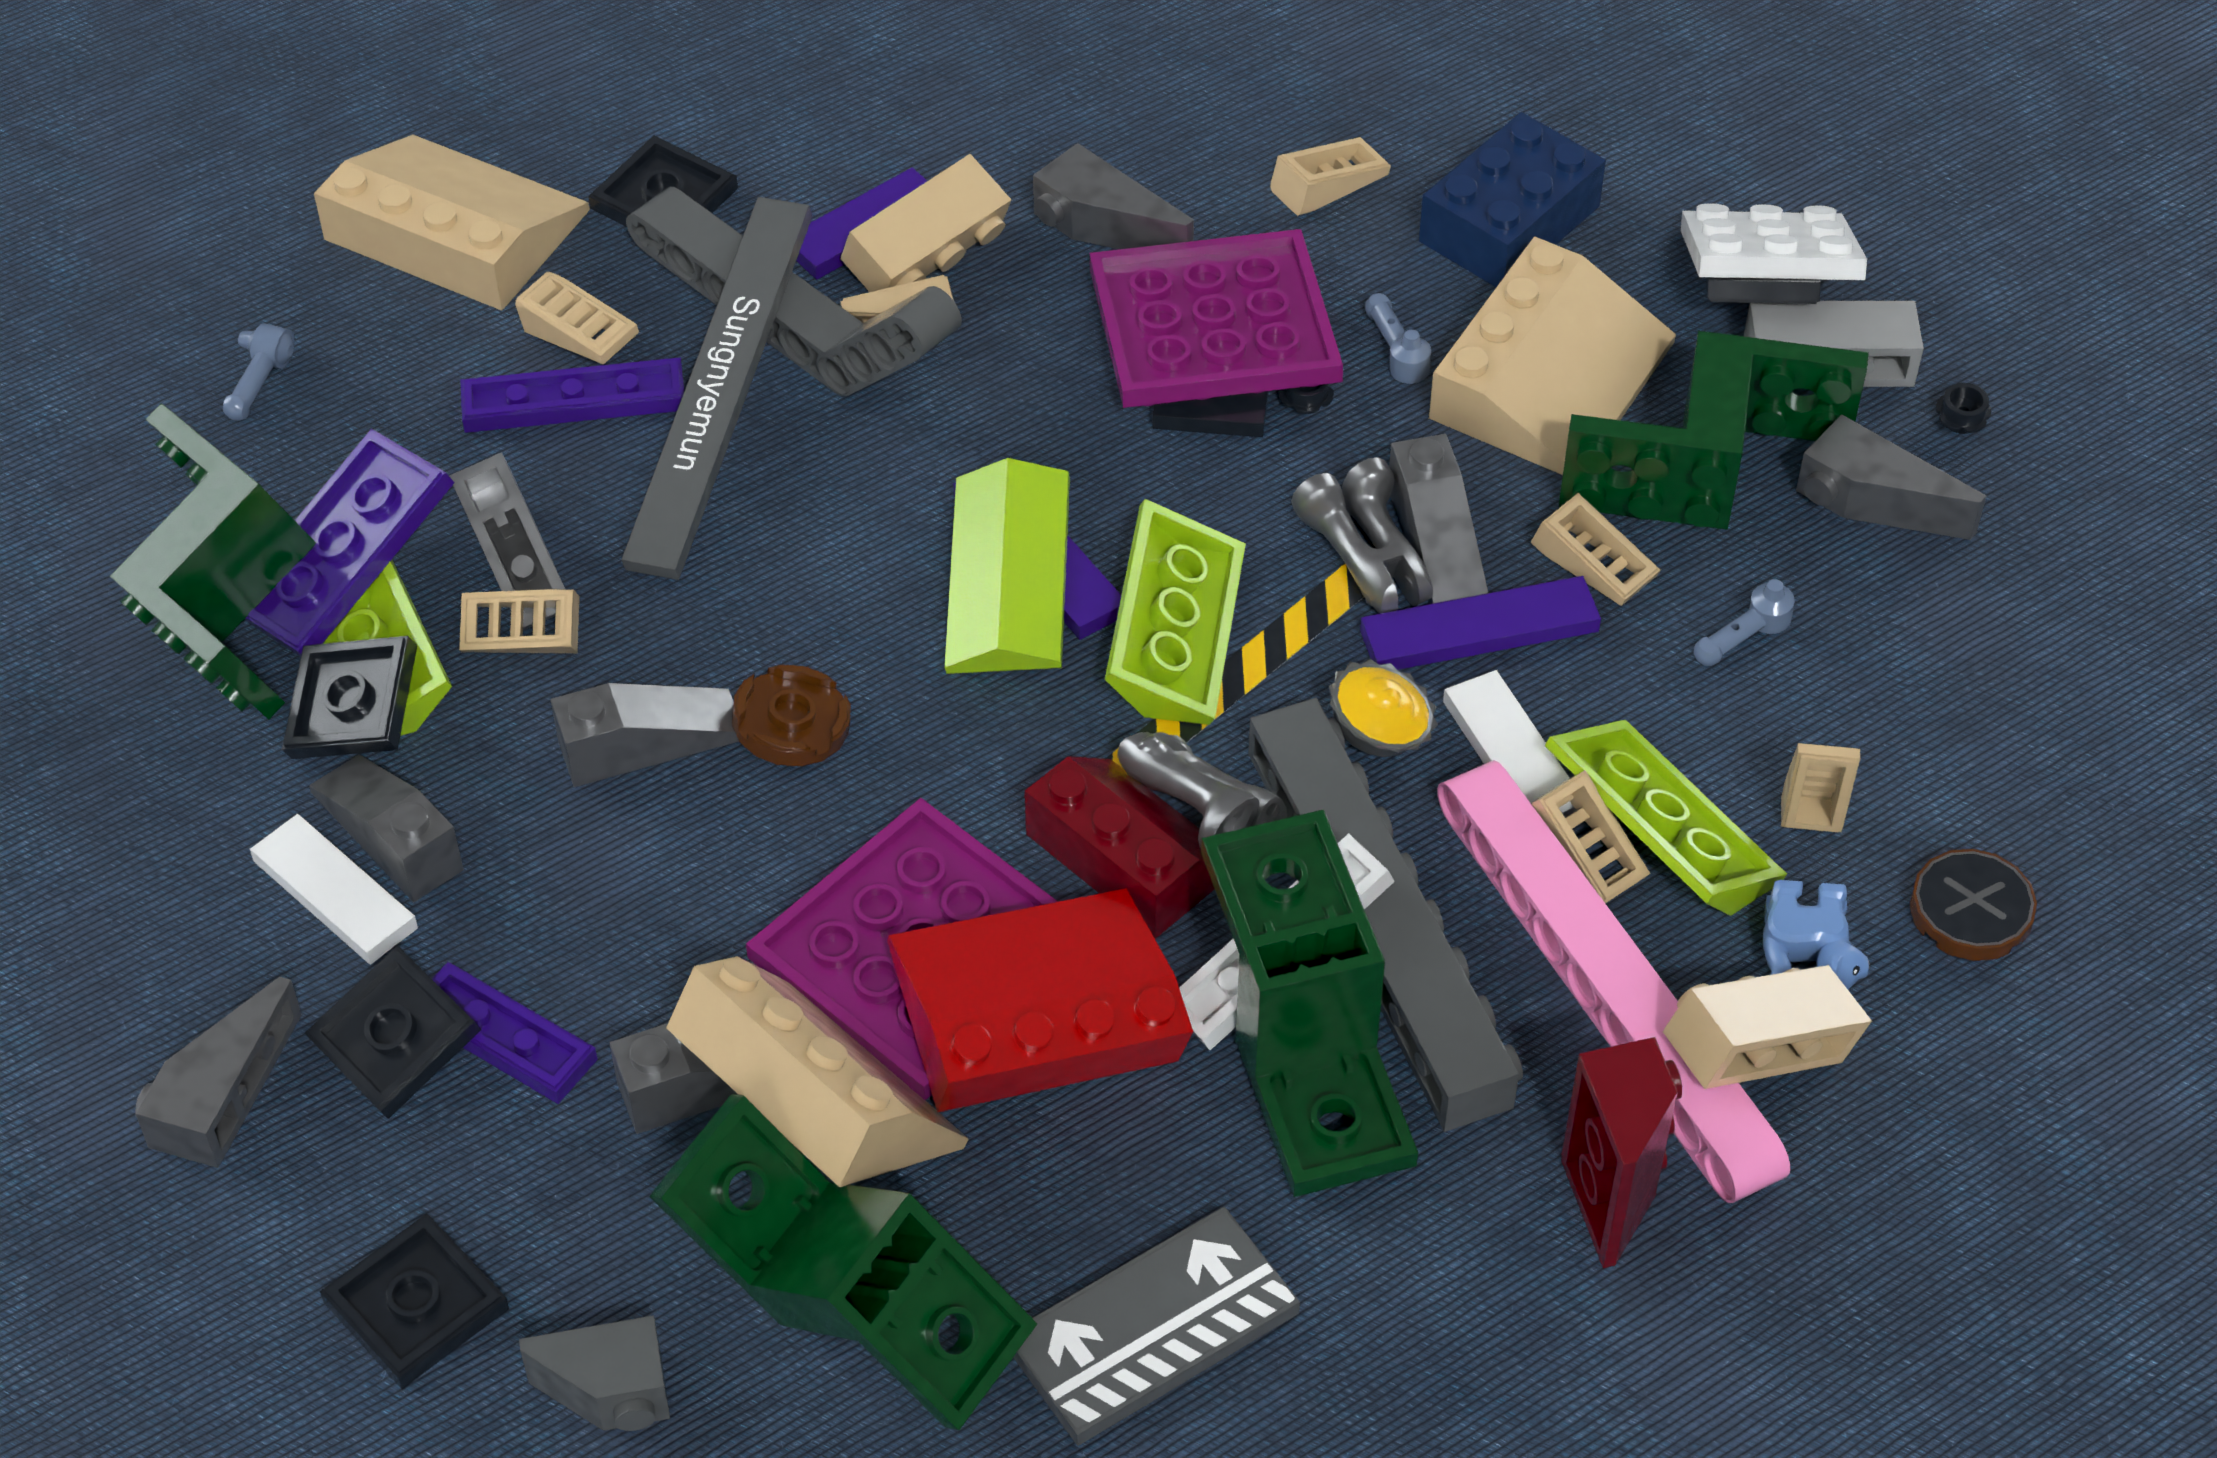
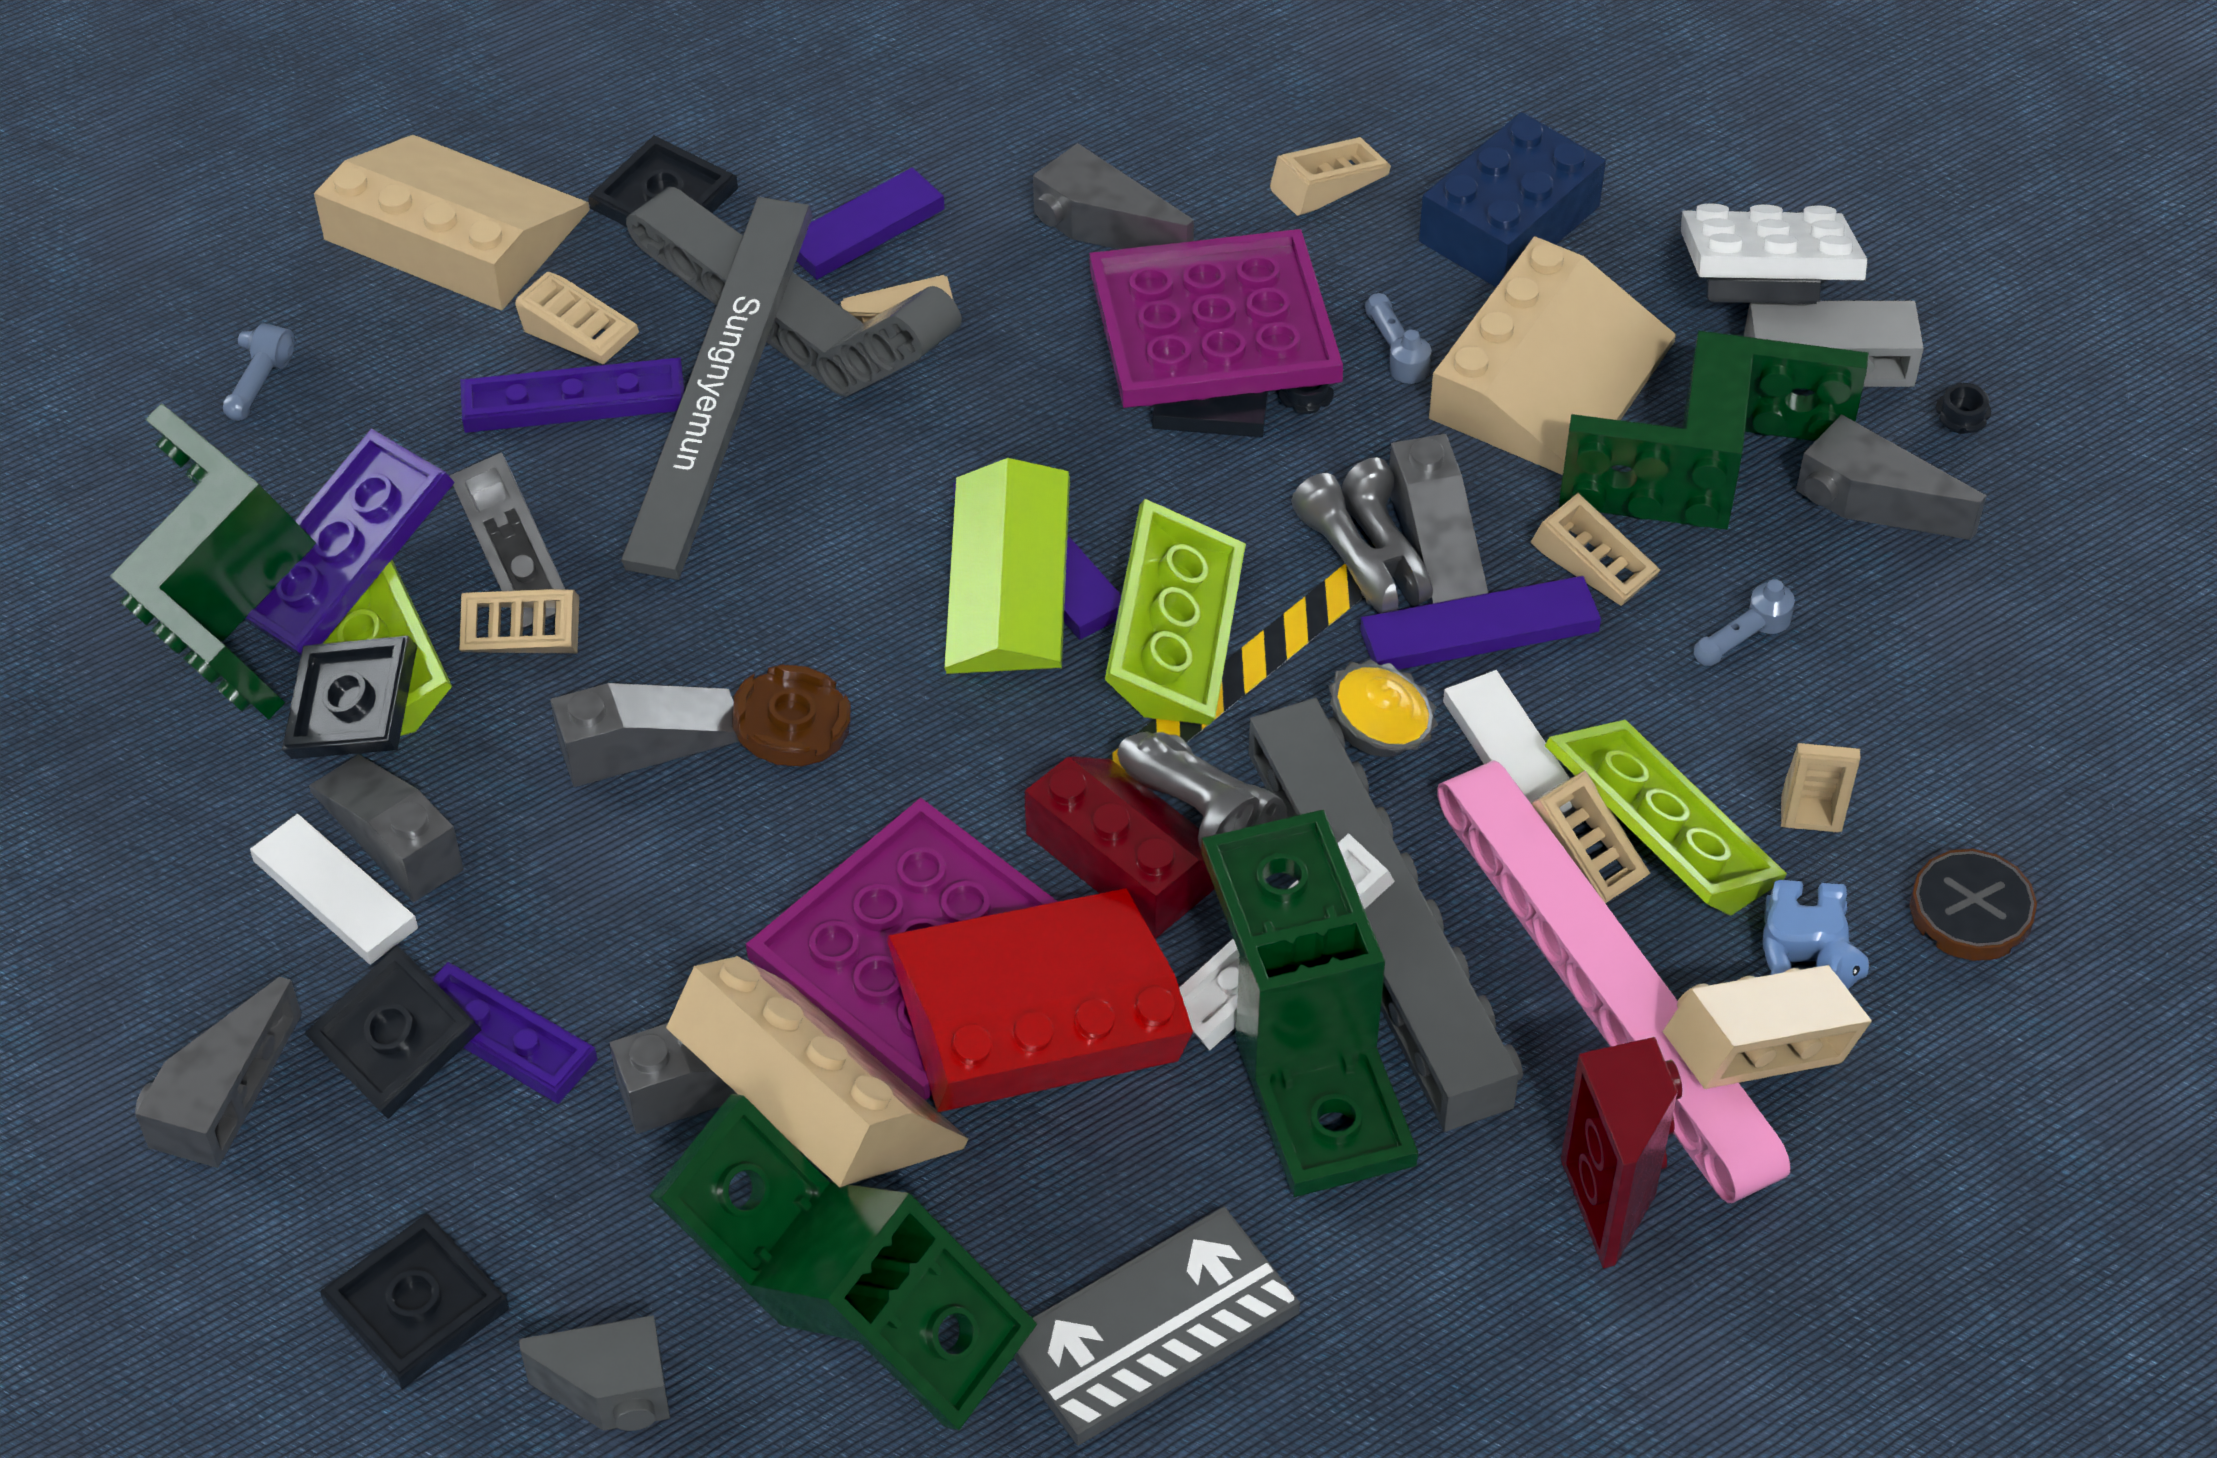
(928, 227): tan brick -> none

